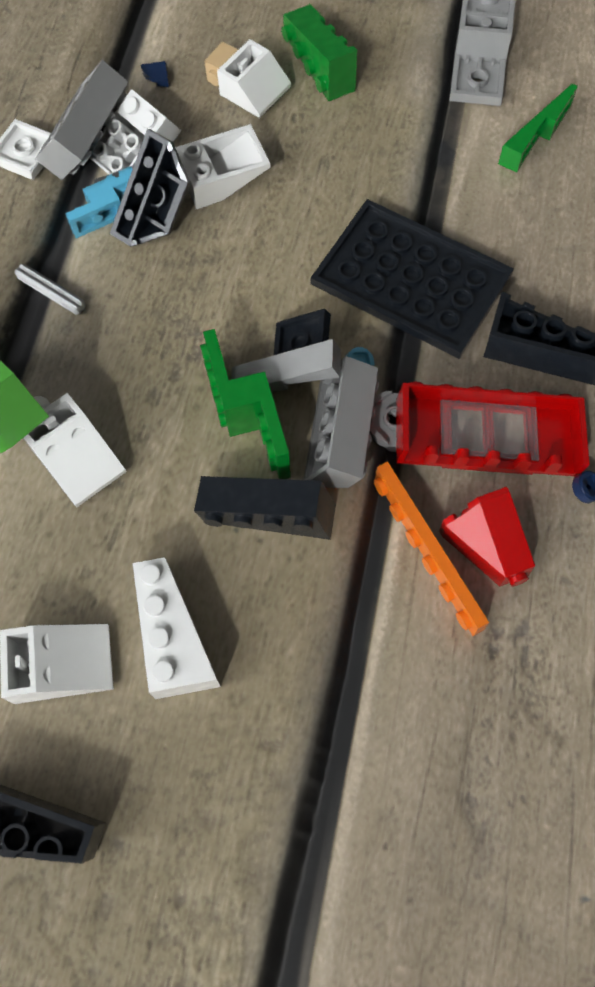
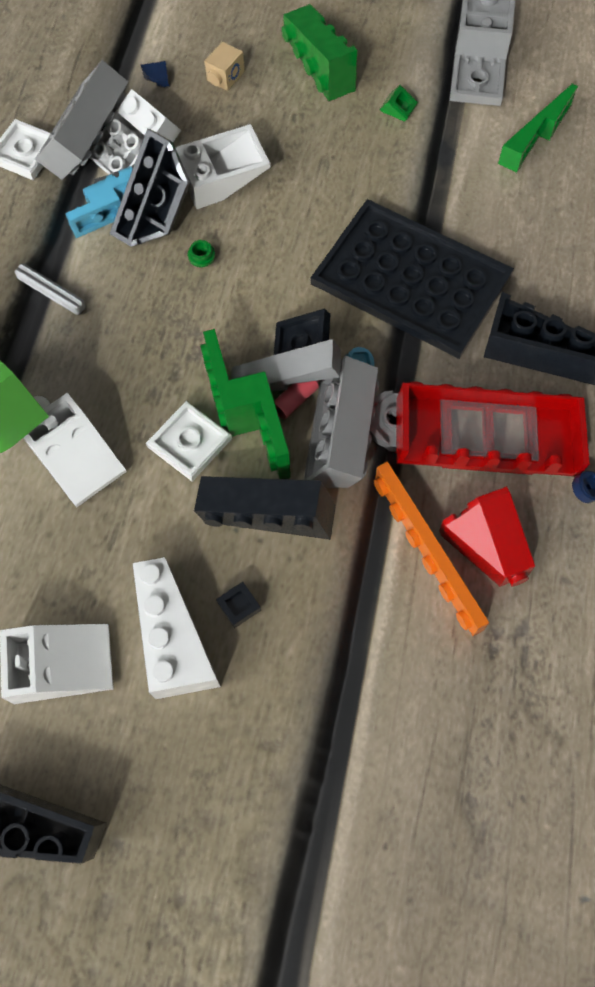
(189, 441): none -> white plate
(203, 248): none -> green plate
(238, 604): none -> black plate
(252, 79): white slope -> none
(294, 397): none -> coral cylinder
(399, 104): none -> green slope

